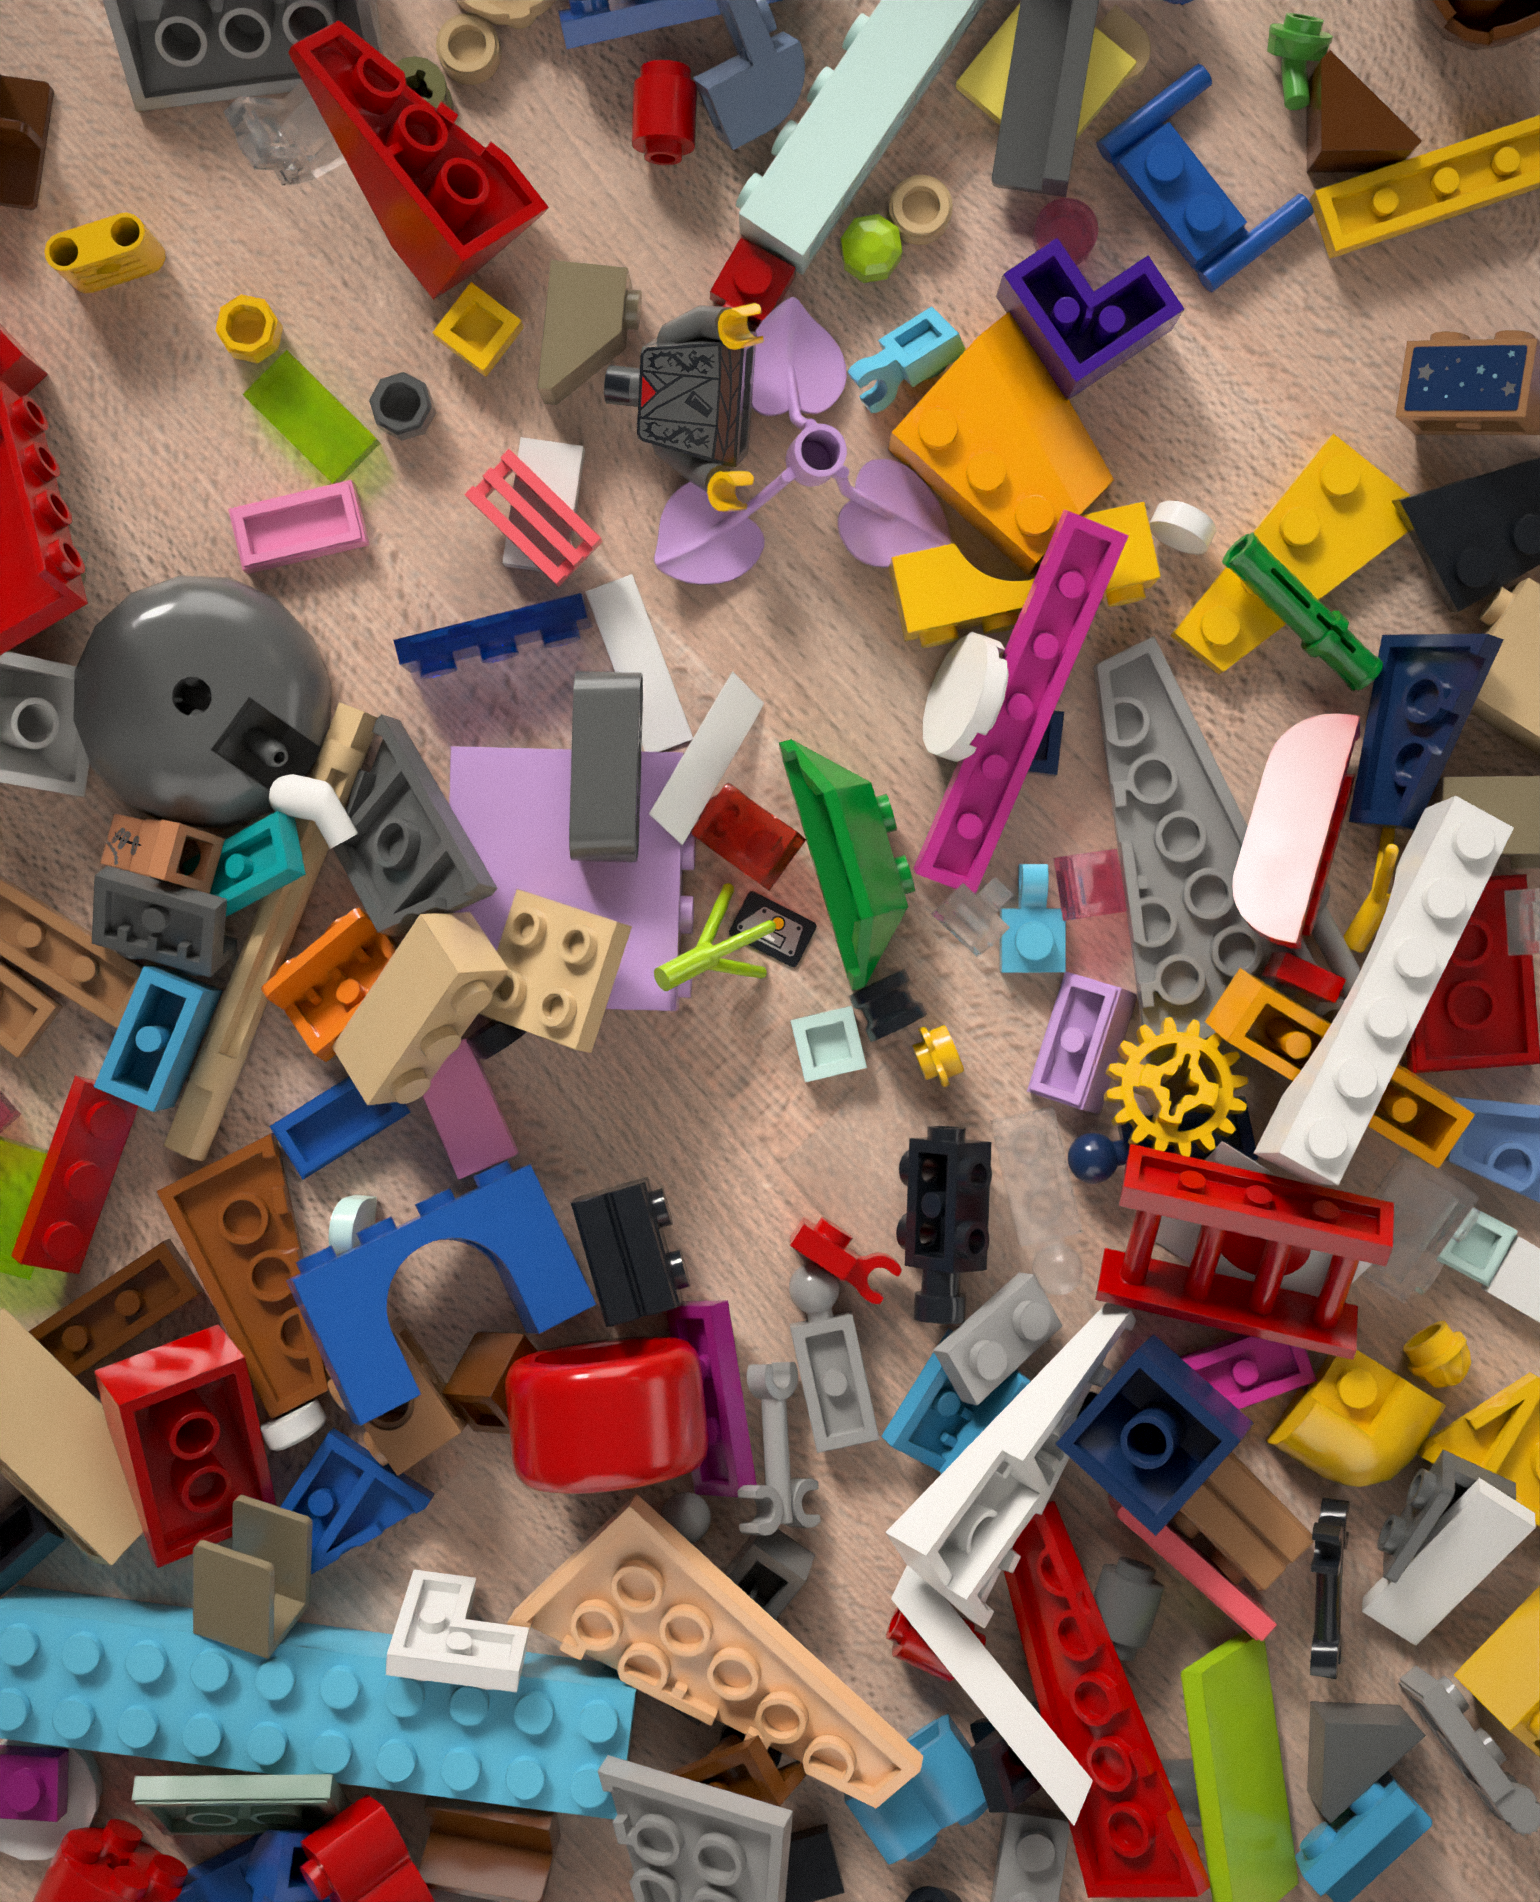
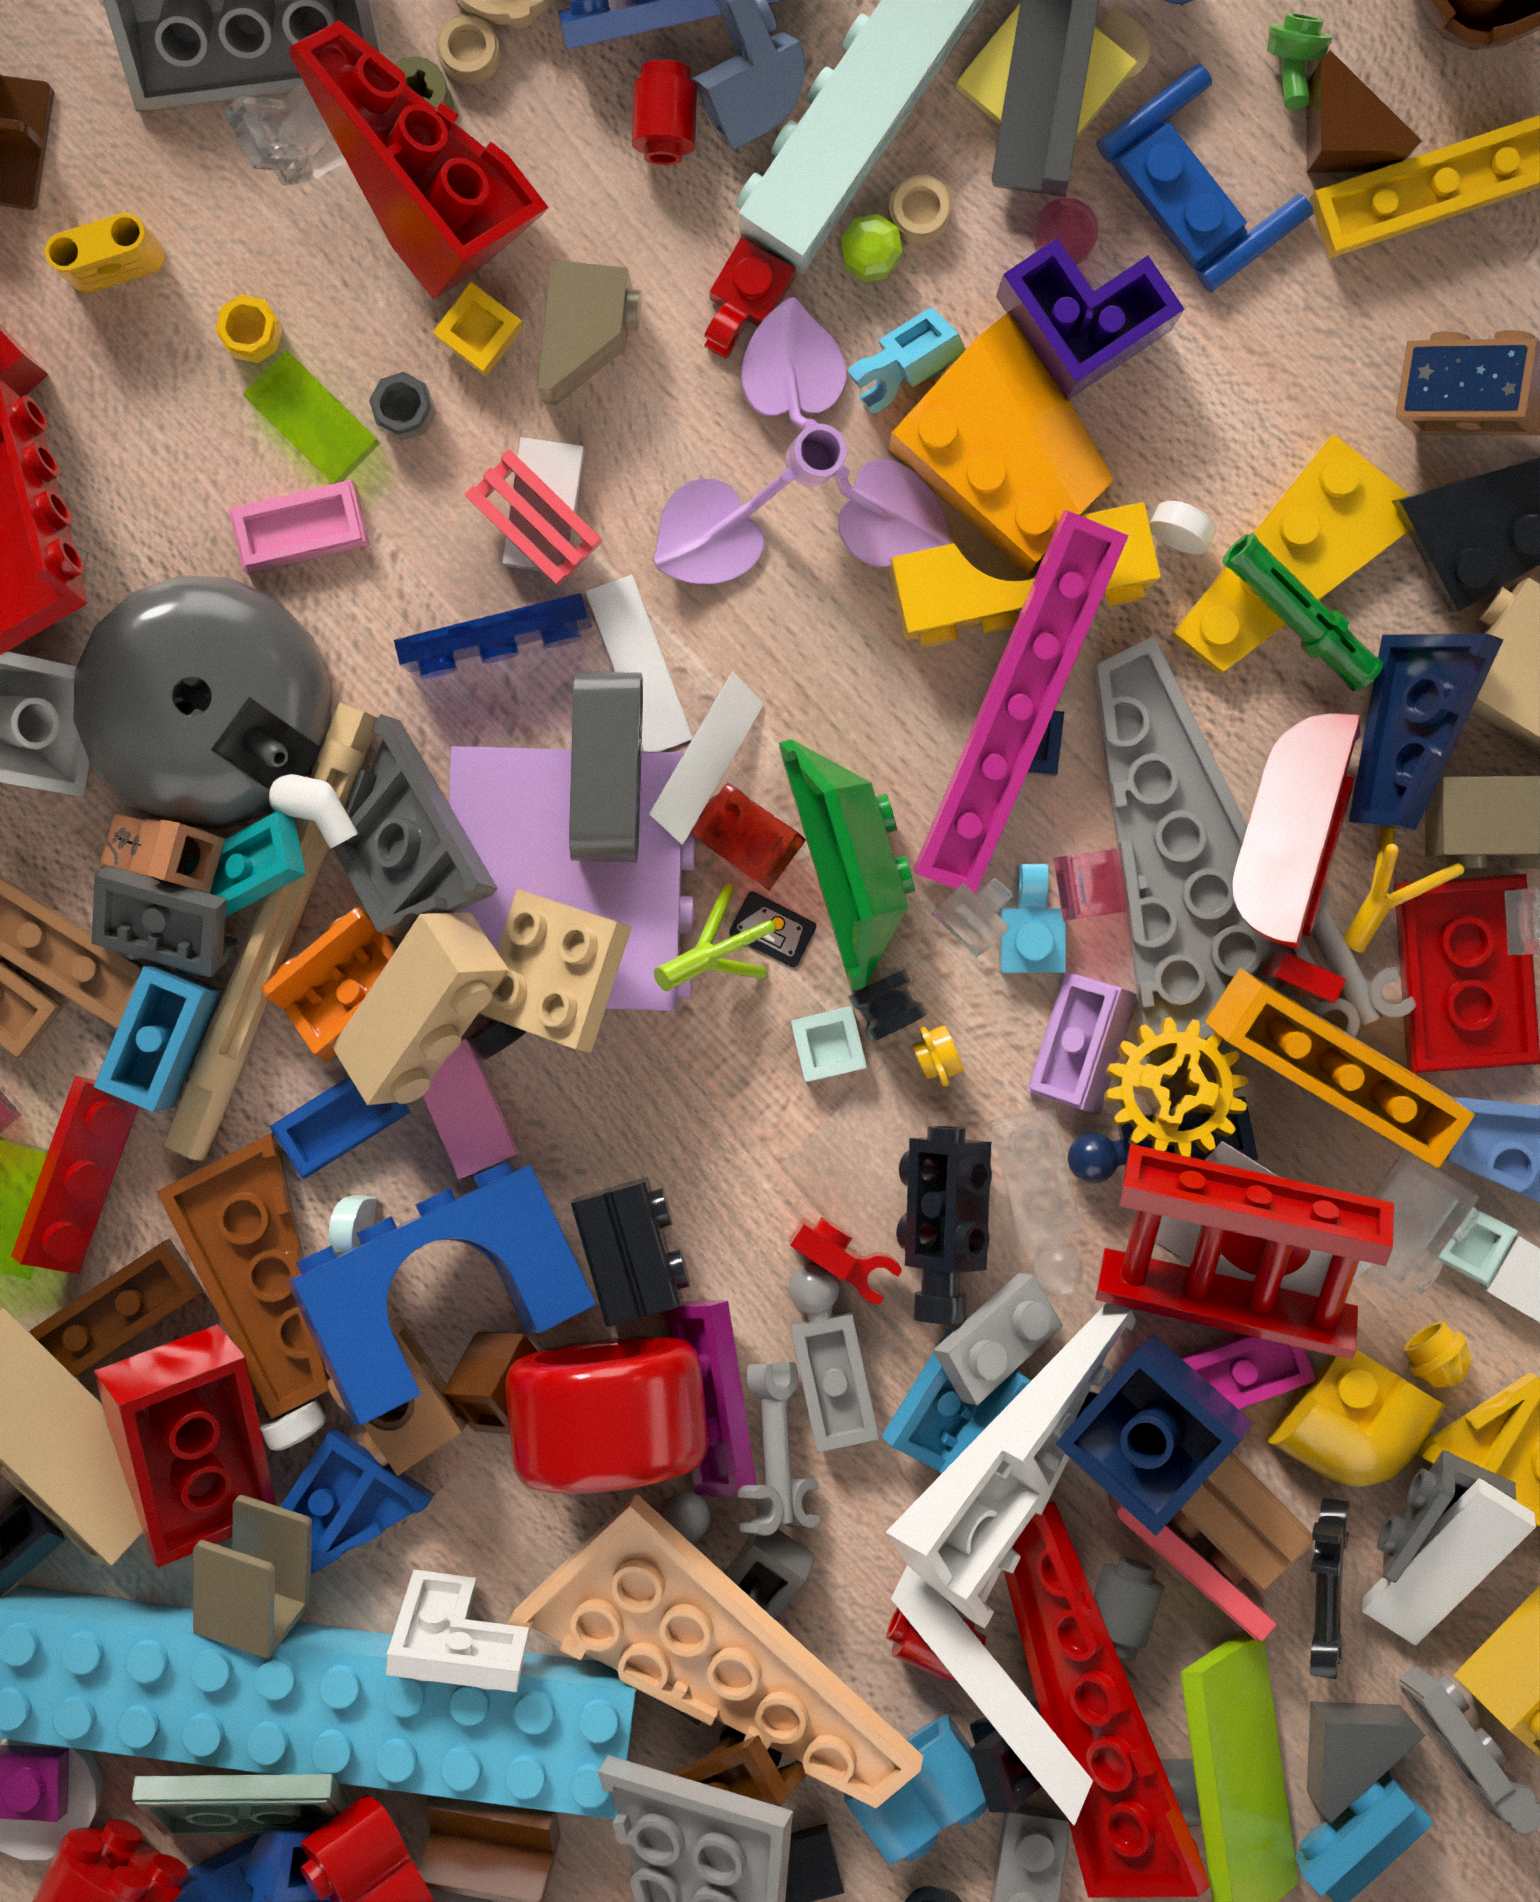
(696, 397): torso -> none
(965, 696): white tile -> none
(1348, 1072): white arch -> none

